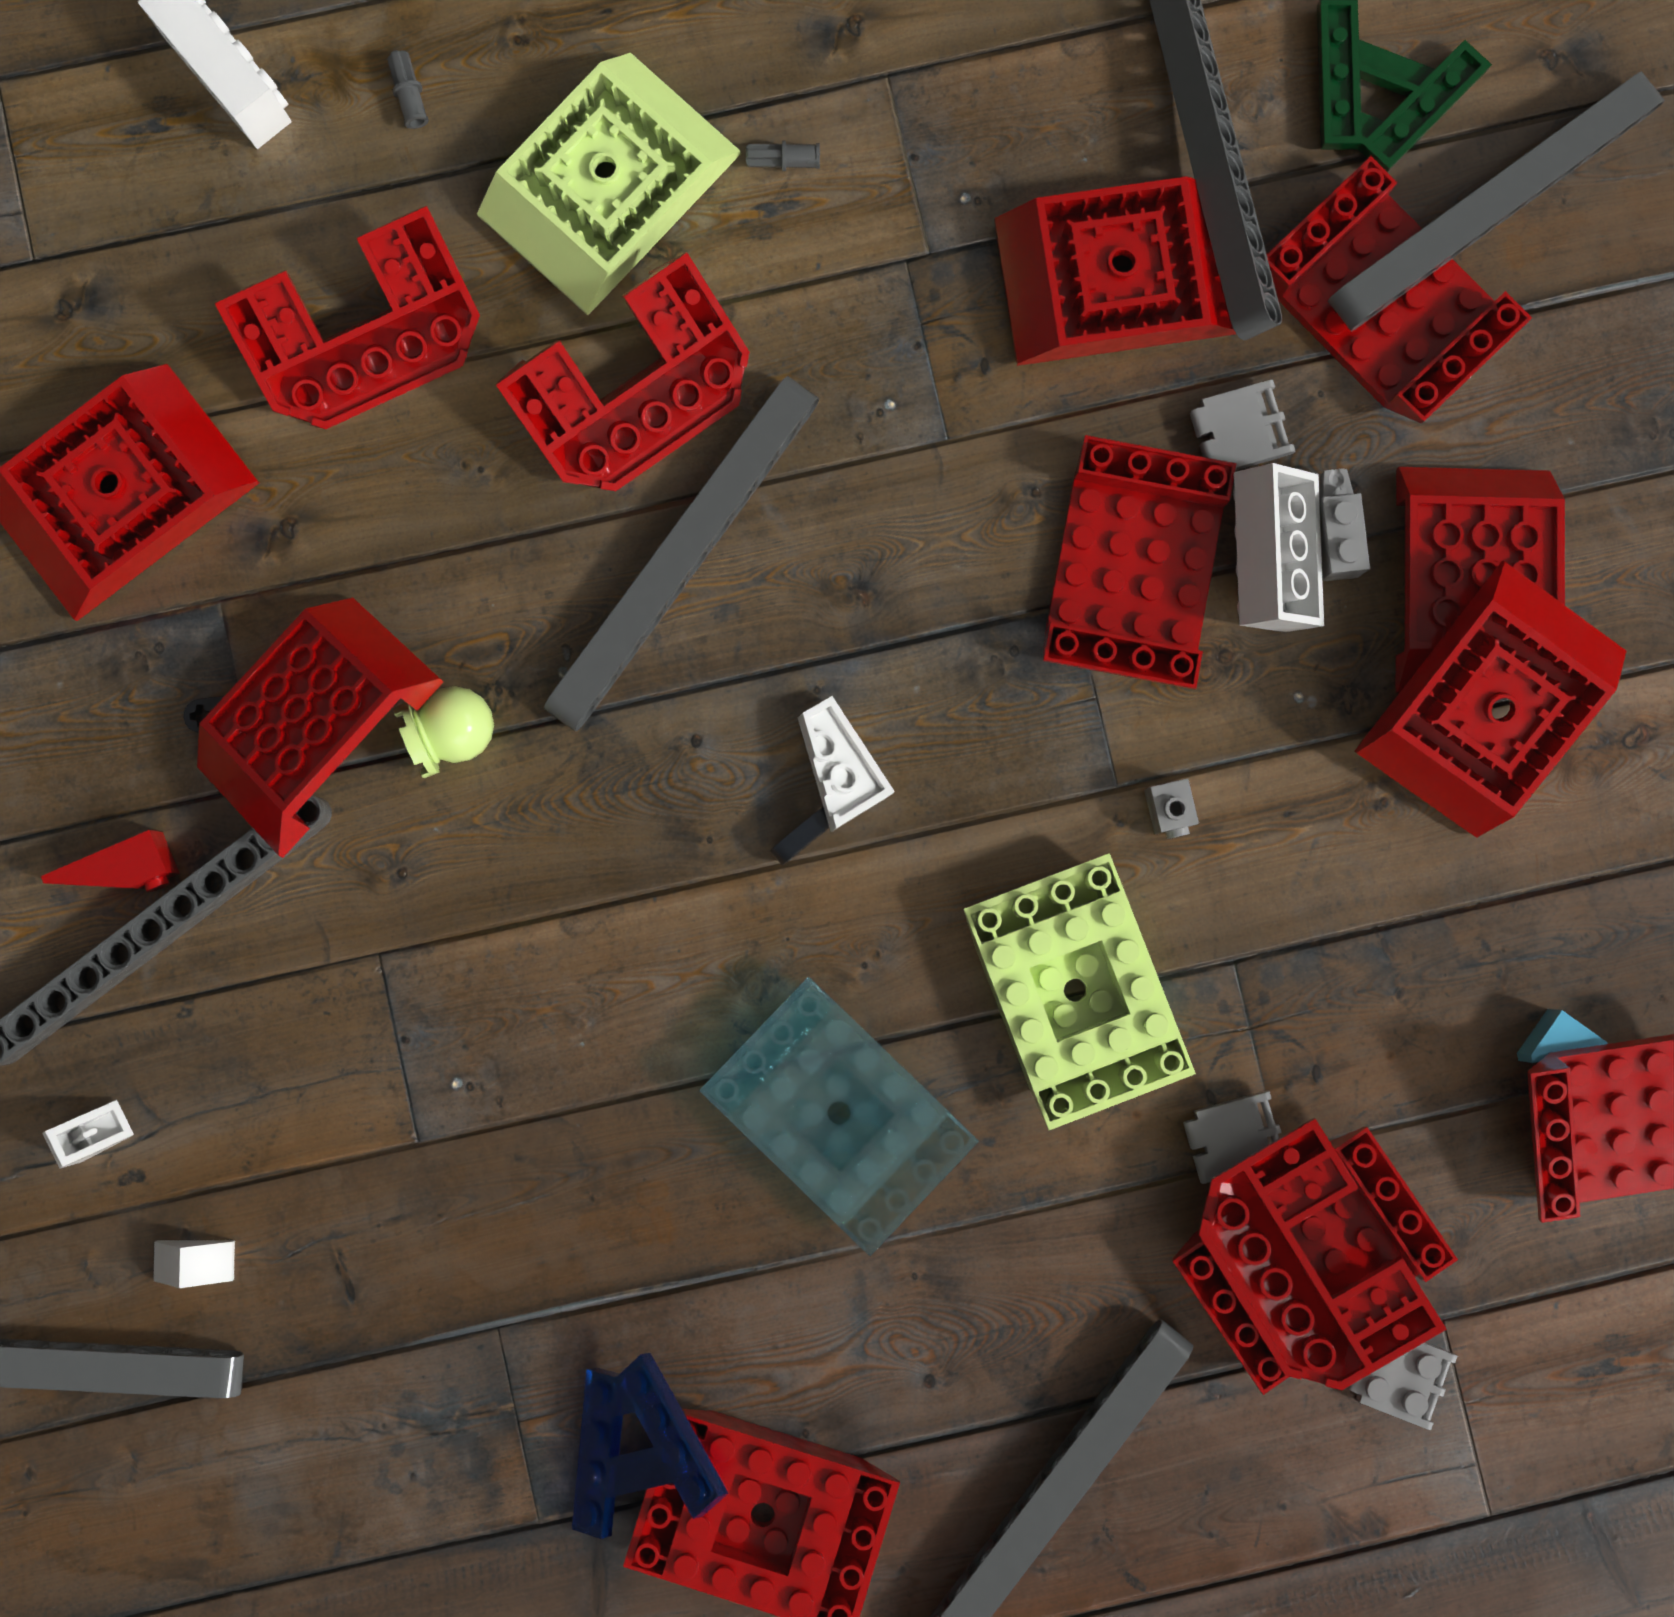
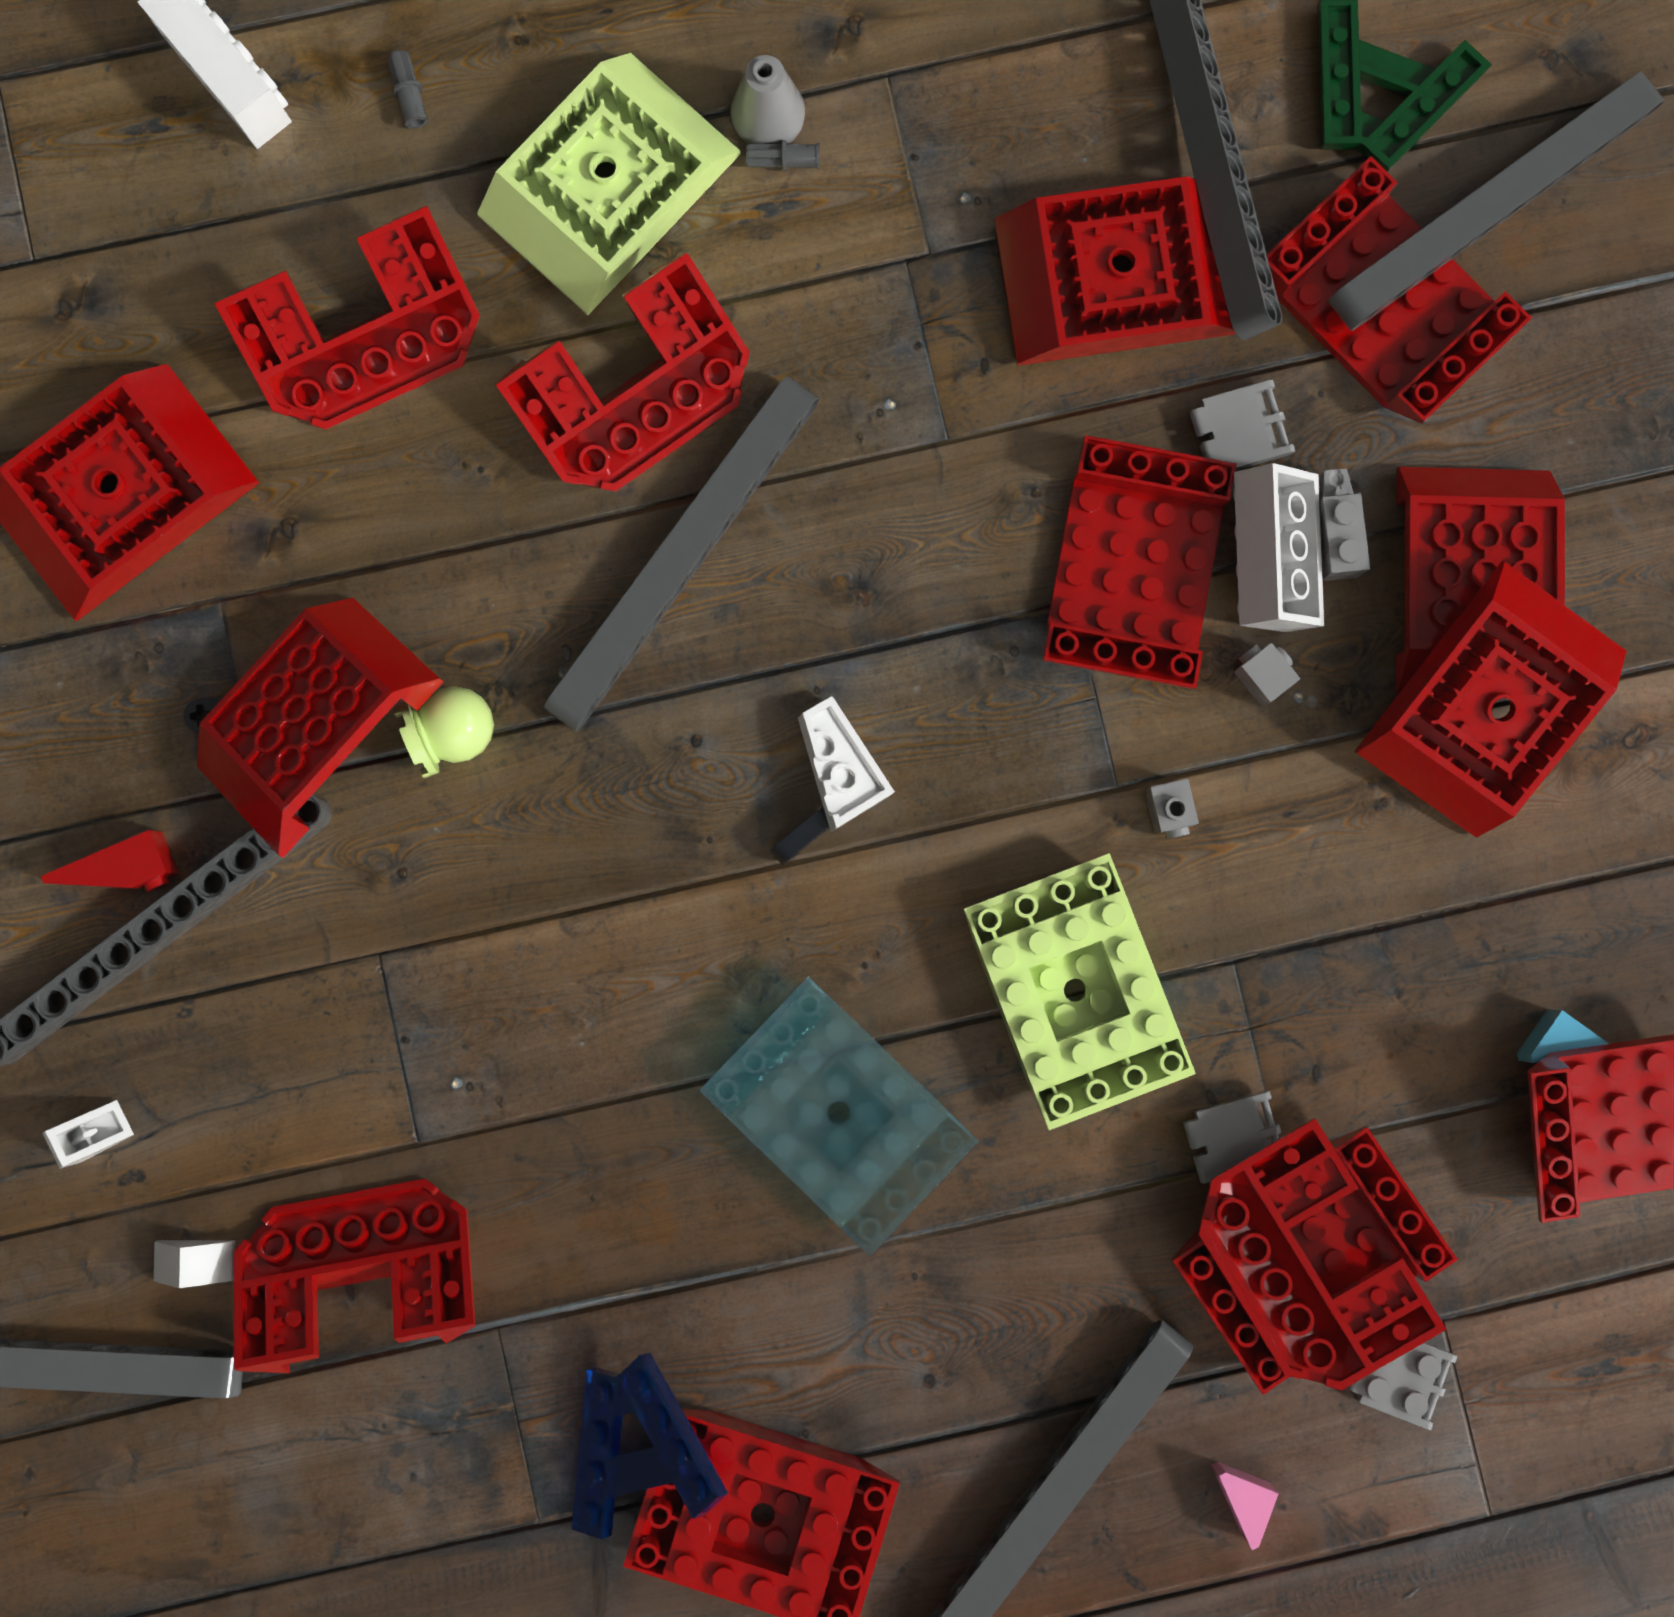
(344, 1240): none -> red slope
(767, 104): none -> light grey cone
(1249, 1501): none -> bright pink slope
(1266, 672): none -> light grey brick

